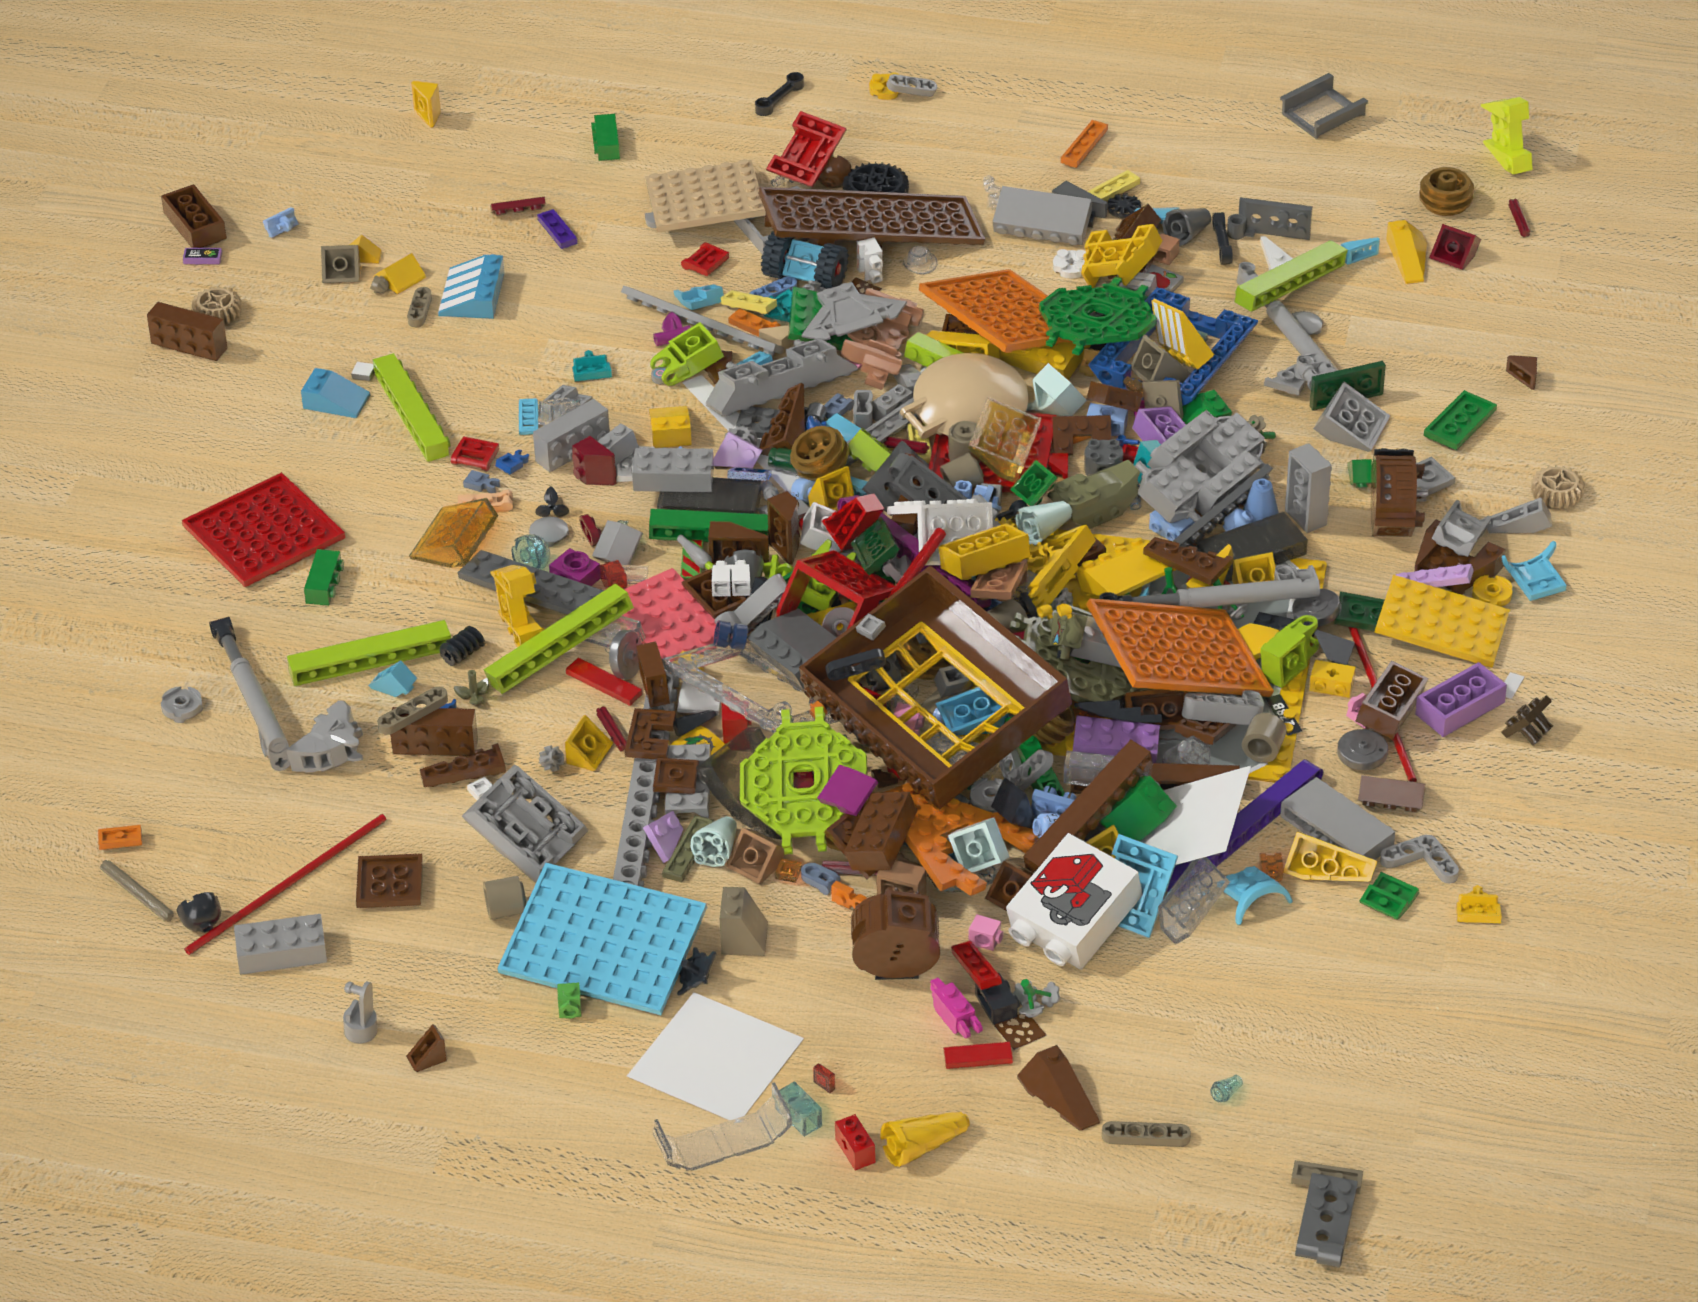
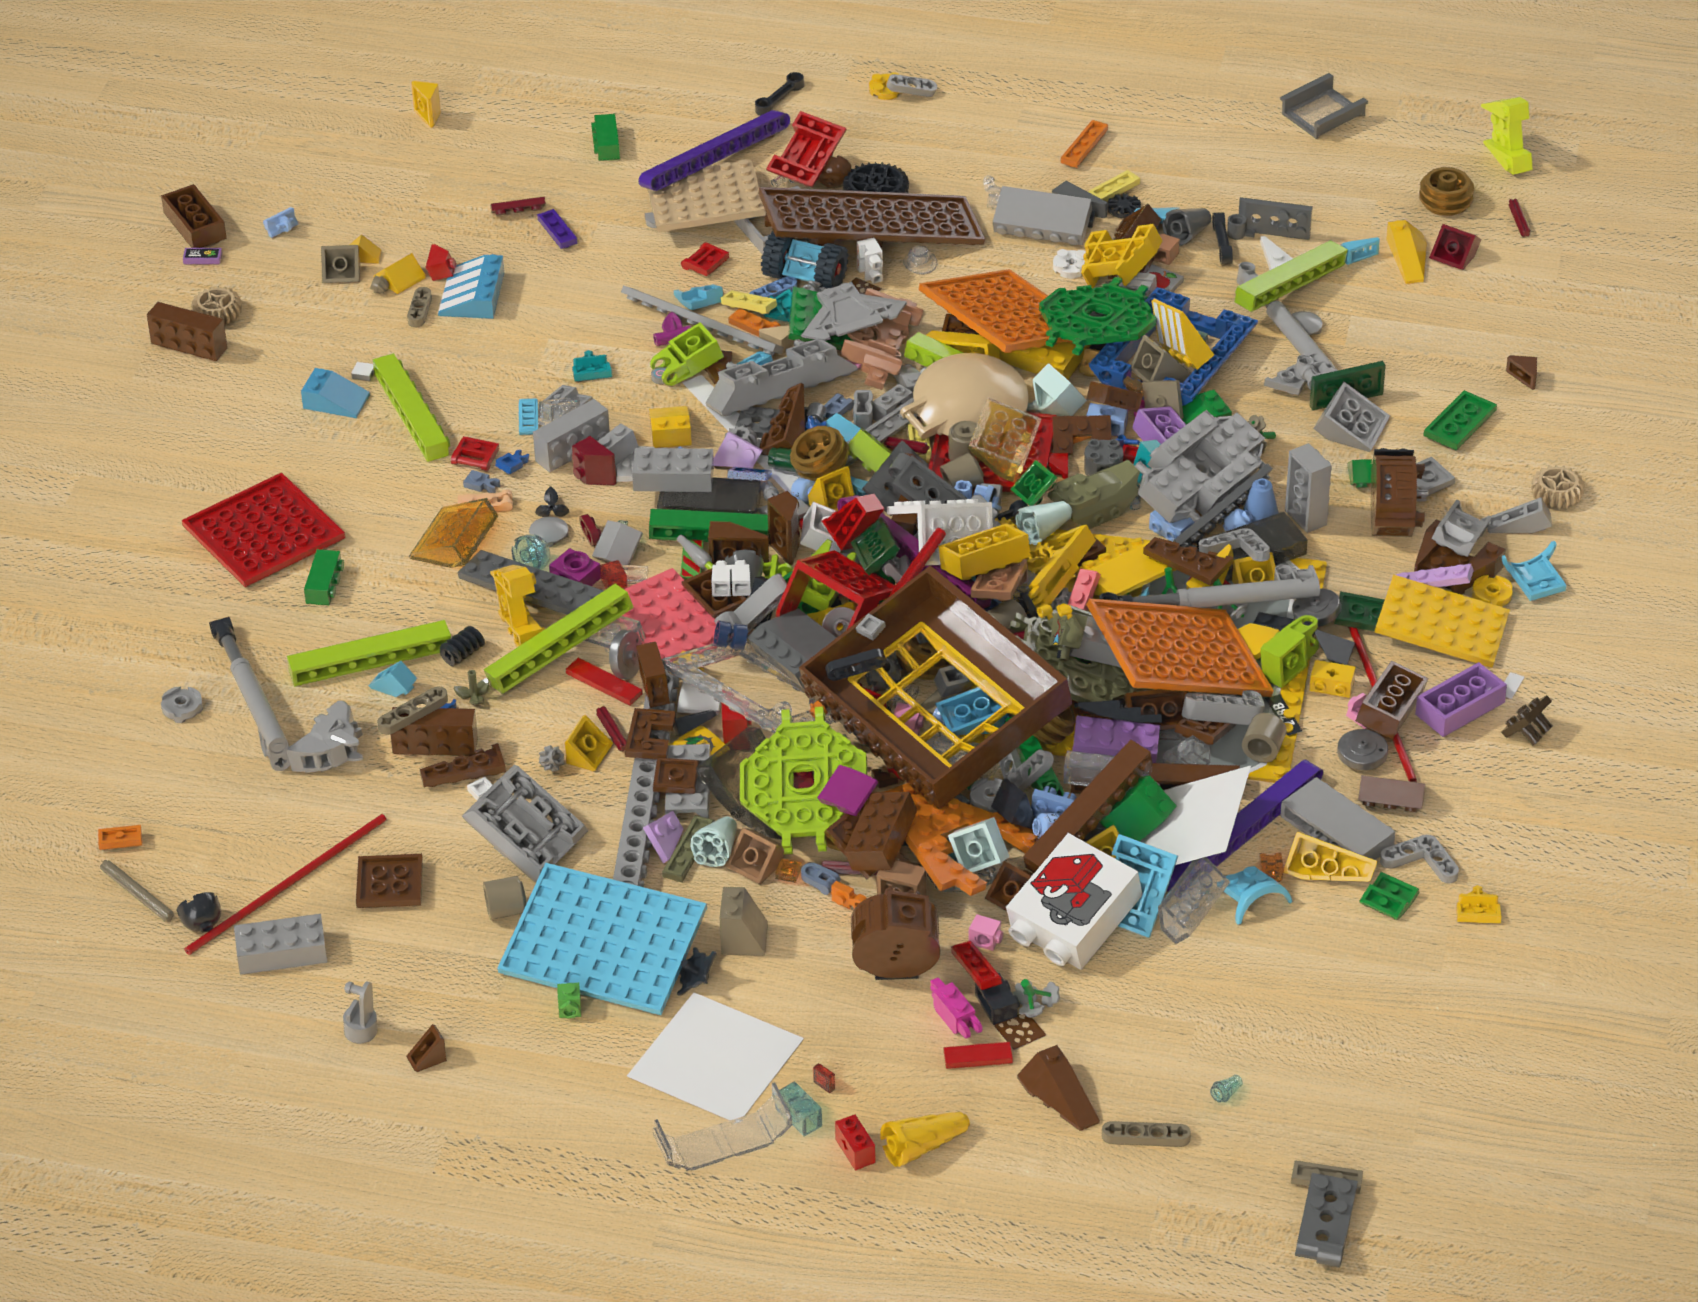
(440, 263): none -> red slope
(714, 150): none -> dark purple beam
(1084, 588): none -> coral plate
(1243, 538): none -> light grey beam

